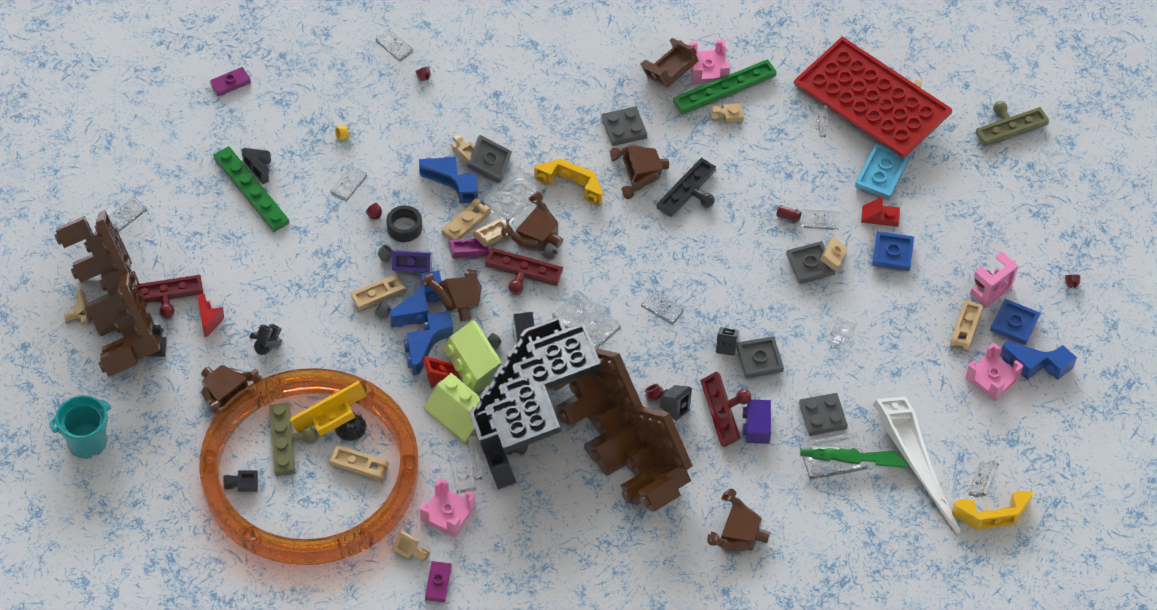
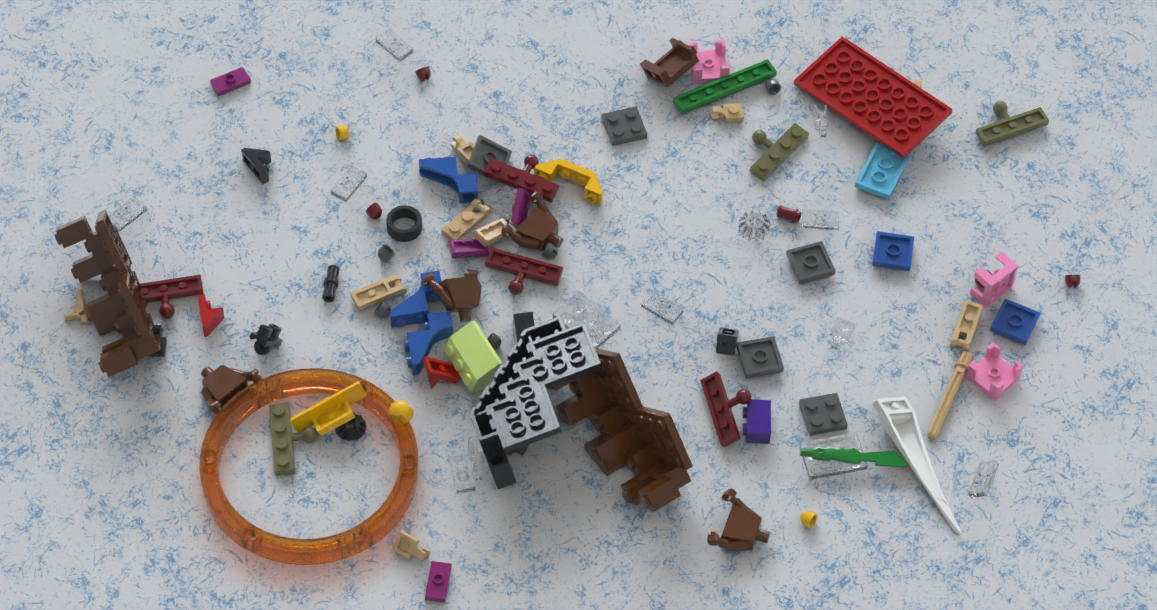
(82, 424): teal piece -> none
(245, 481): black plate -> none
(251, 189): green plate -> none
(330, 283): none -> black pin
(359, 463): tan plate -> none
(401, 412): none -> yellow piece
(411, 261): dark purple brick -> none
(447, 509): bright pink panel -> none
(451, 407): yellowish green slope -> none
(520, 207): none -> magenta plate
(521, 178): none -> dark red plate
(641, 165): reddish brown torso -> none
(653, 392): dark red plate -> none
(676, 401): black slope -> none
(689, 186): black plate -> none
(754, 226): none -> clear gear
(772, 86): none -> dark grey hinge
(777, 151): none -> olive plate
(808, 518): none -> yellow hinge
(833, 253): tan plate -> none
(876, 213): red slope -> none
(949, 395): none -> tan axle
(966, 511): yellow slope -> none
(1055, 362): blue arch -> none

